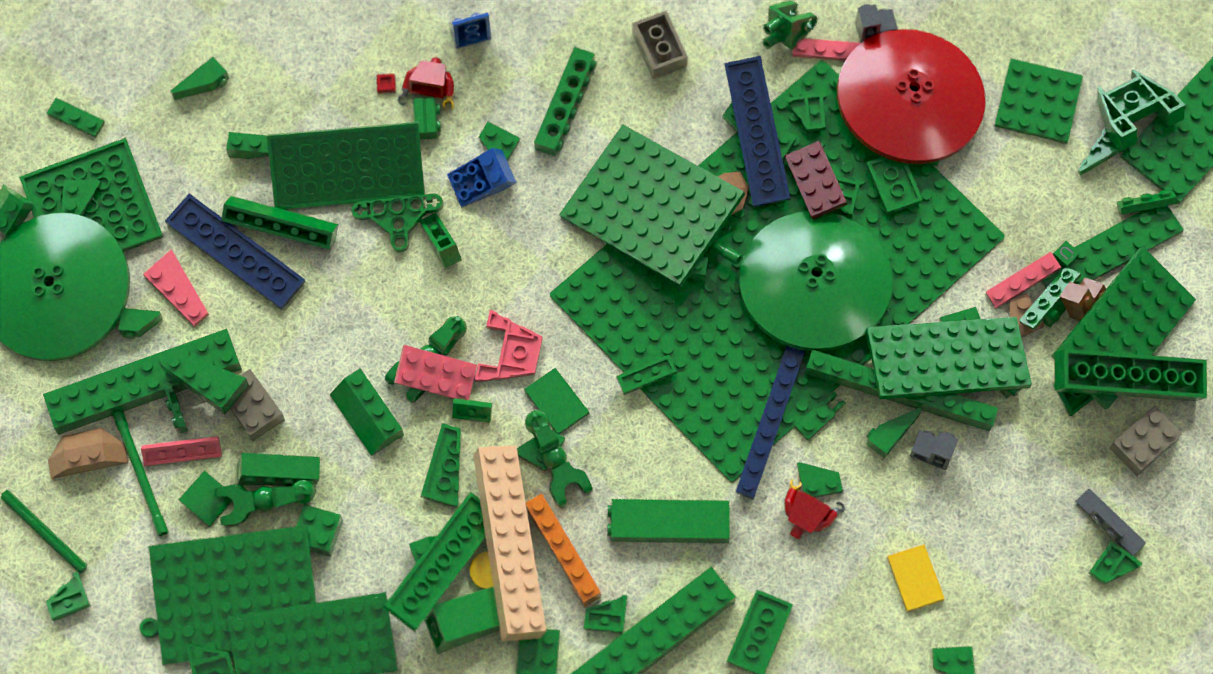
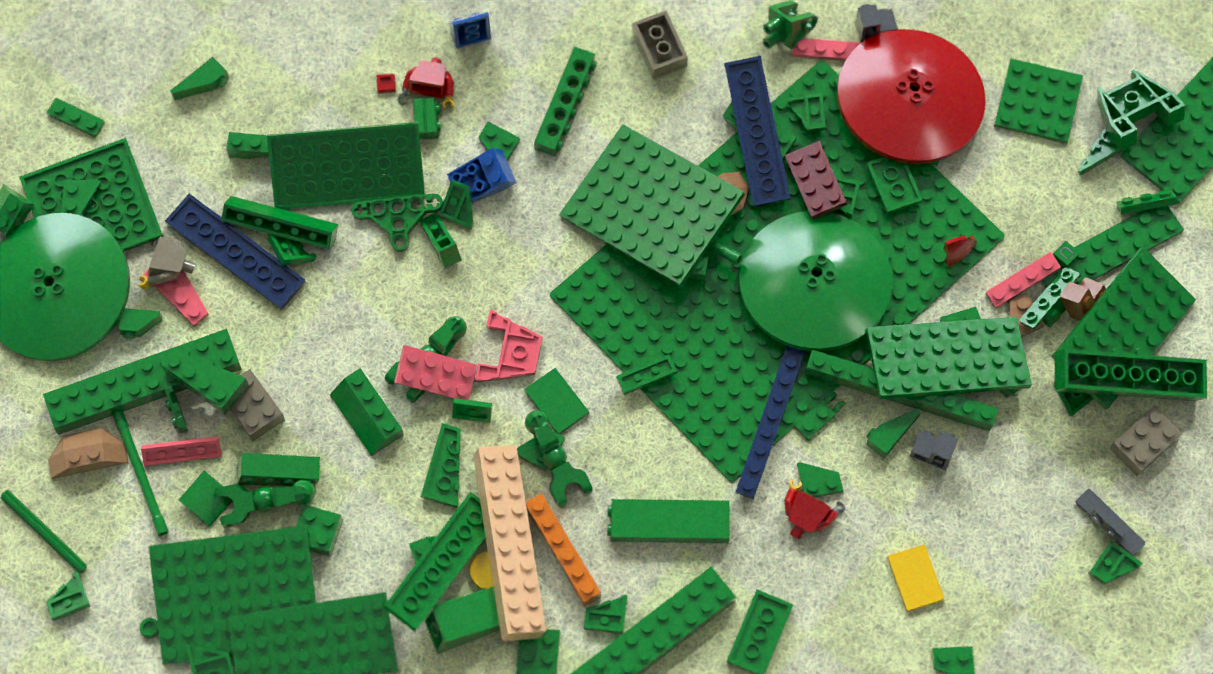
(166, 263): none -> dark tan torso
(289, 250): none -> green wing
(458, 205): none -> green wing
(957, 249): none -> red brick

